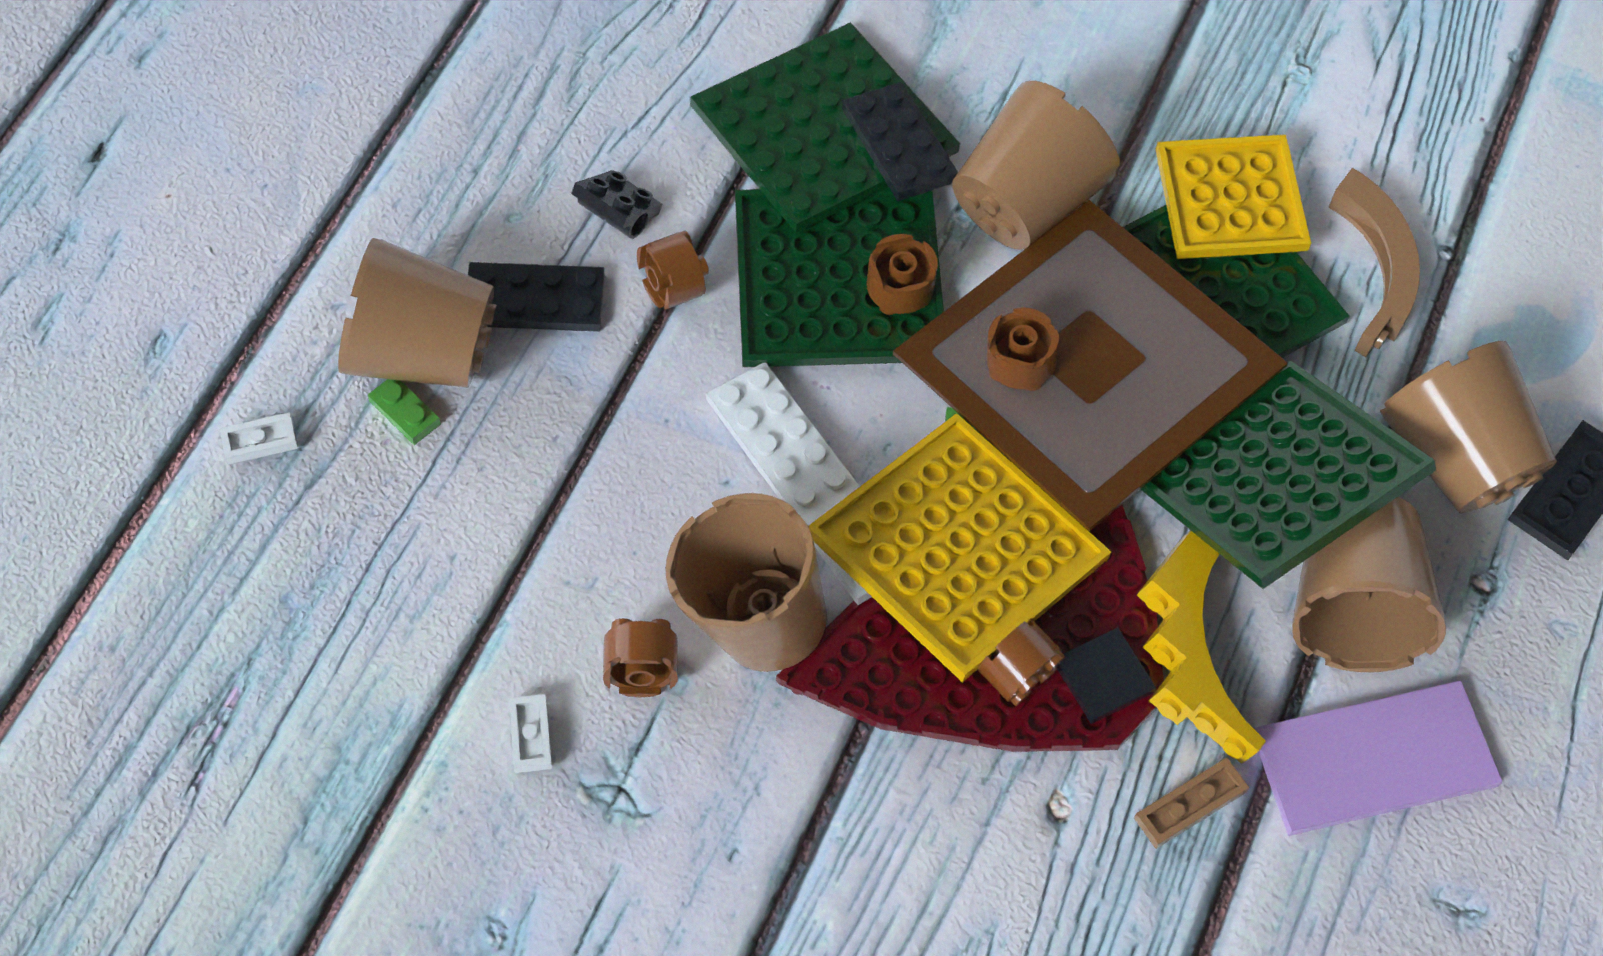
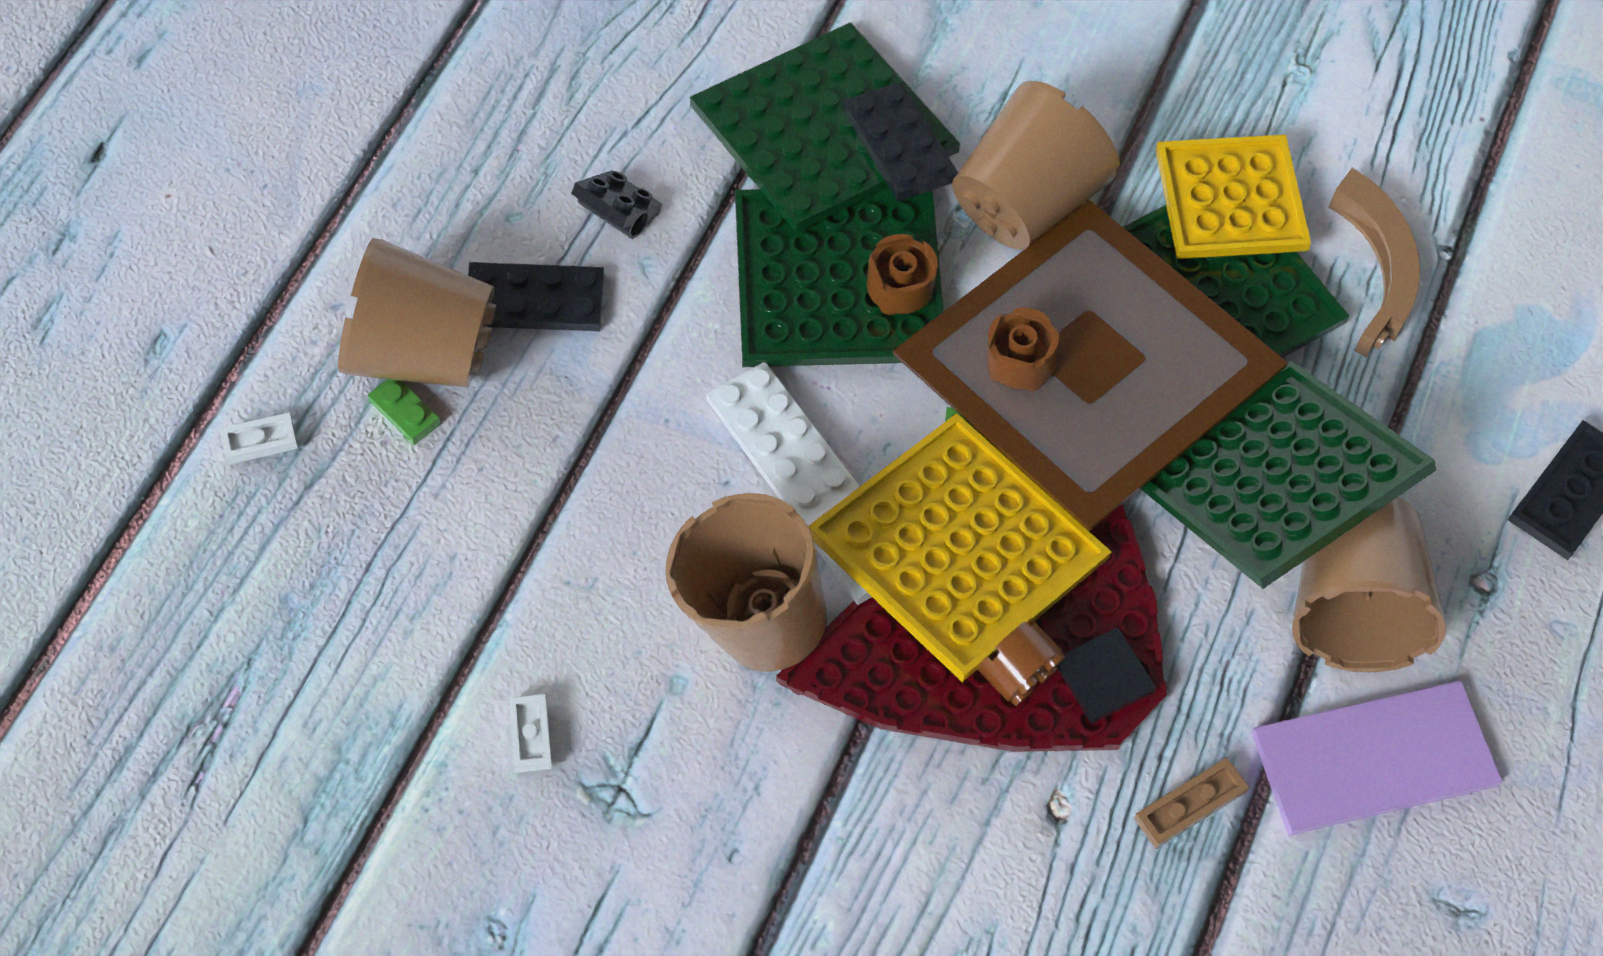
(640, 657): dark orange brick -> none
(672, 270): dark orange brick -> none
(1180, 645): yellow arch -> none
(1475, 427): medium nougat cone -> none

